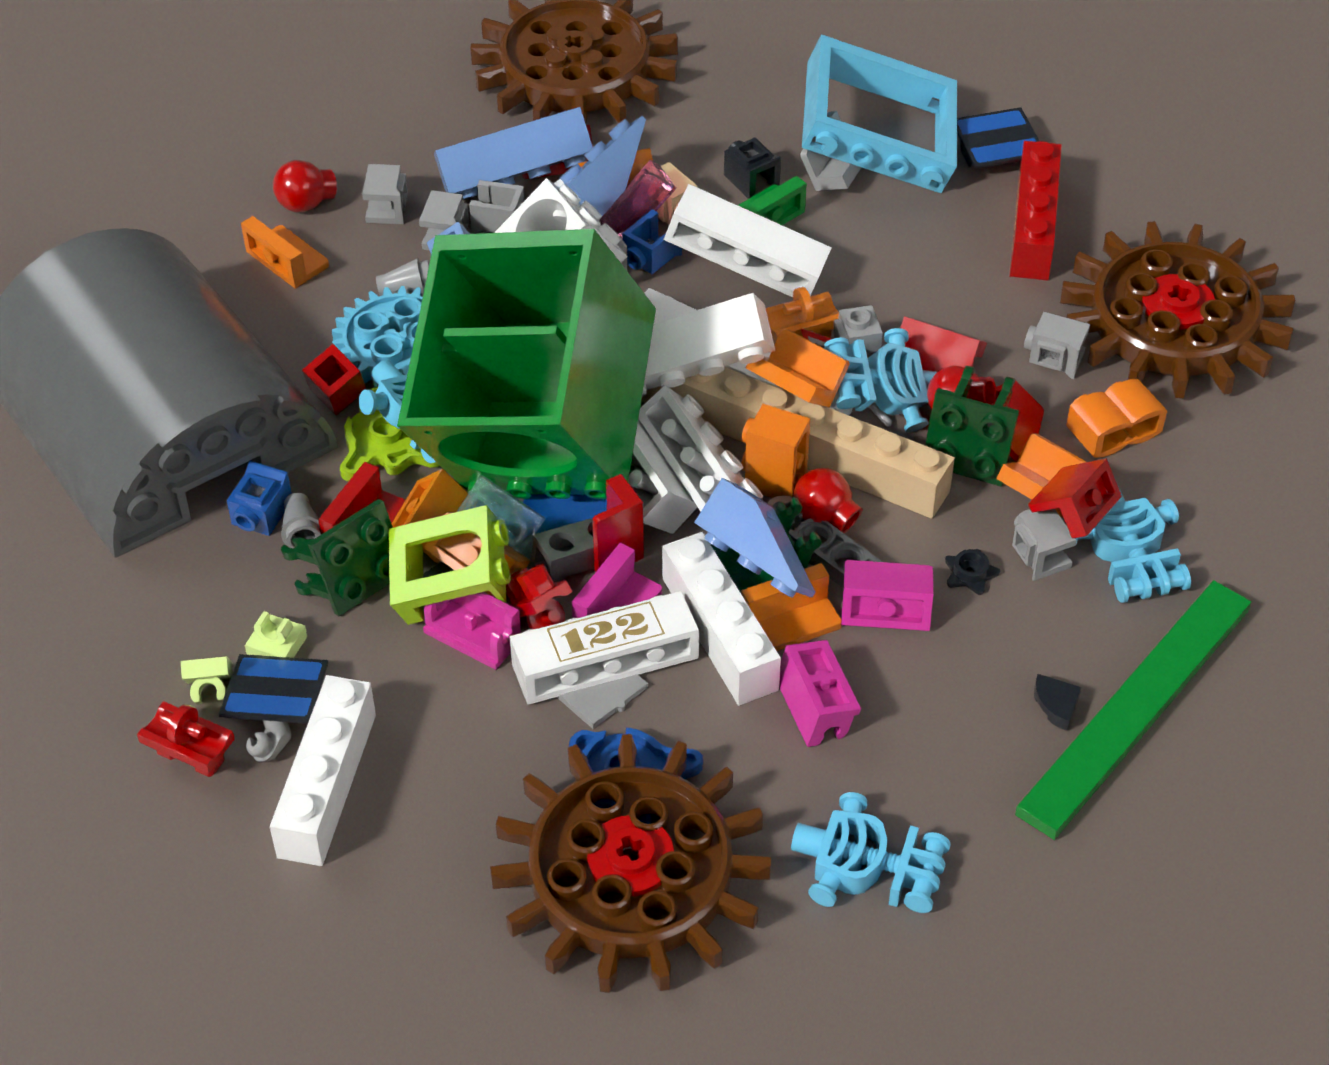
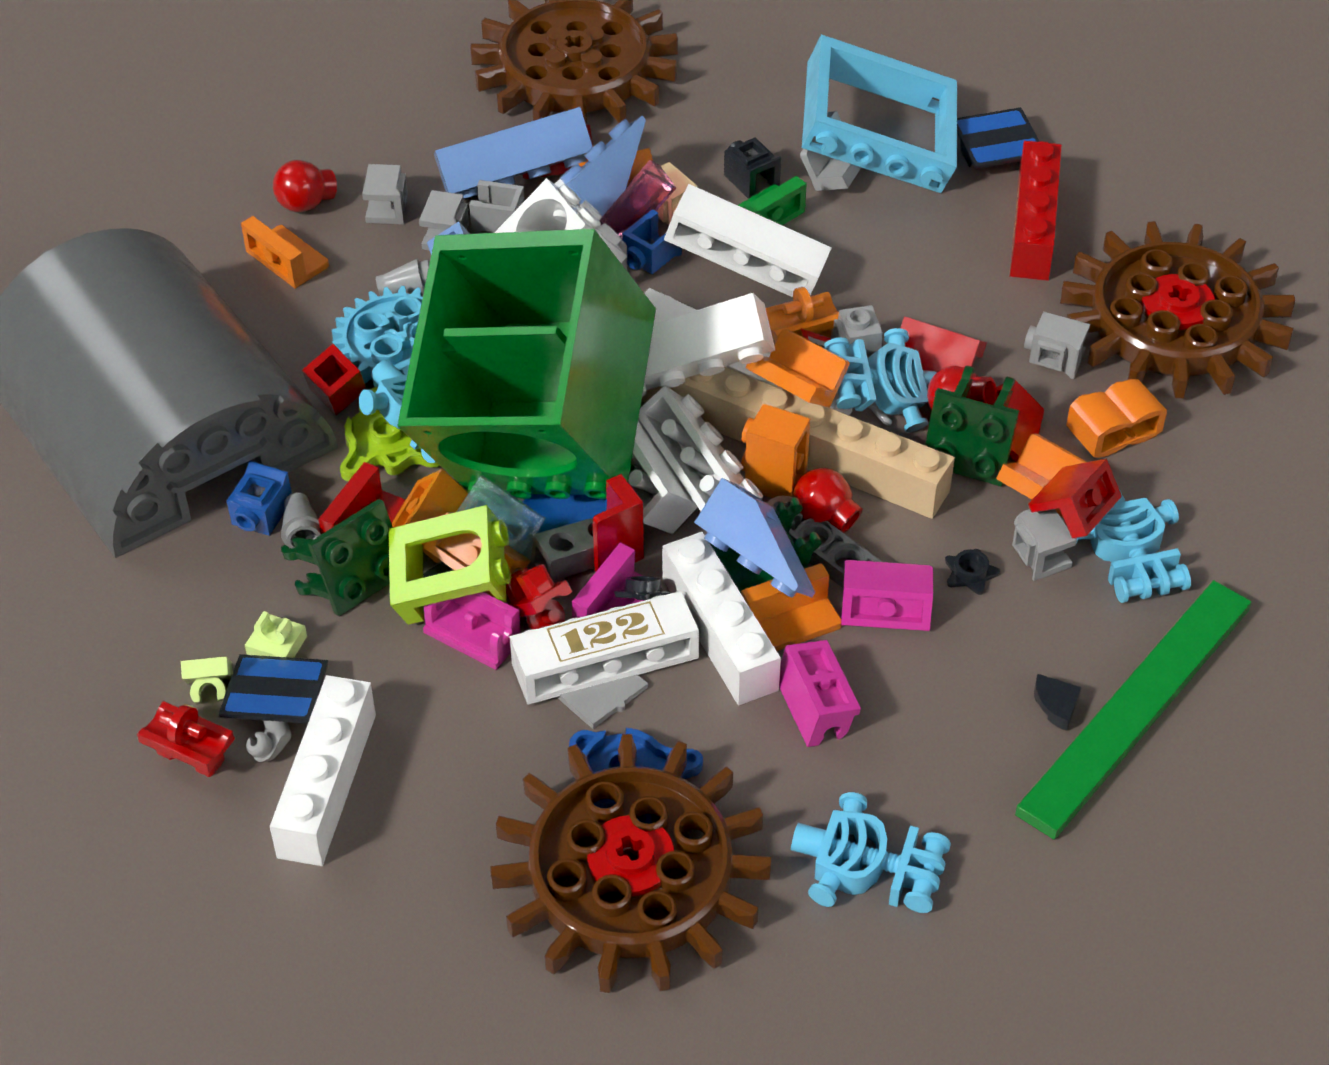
(641, 588): none -> black plate

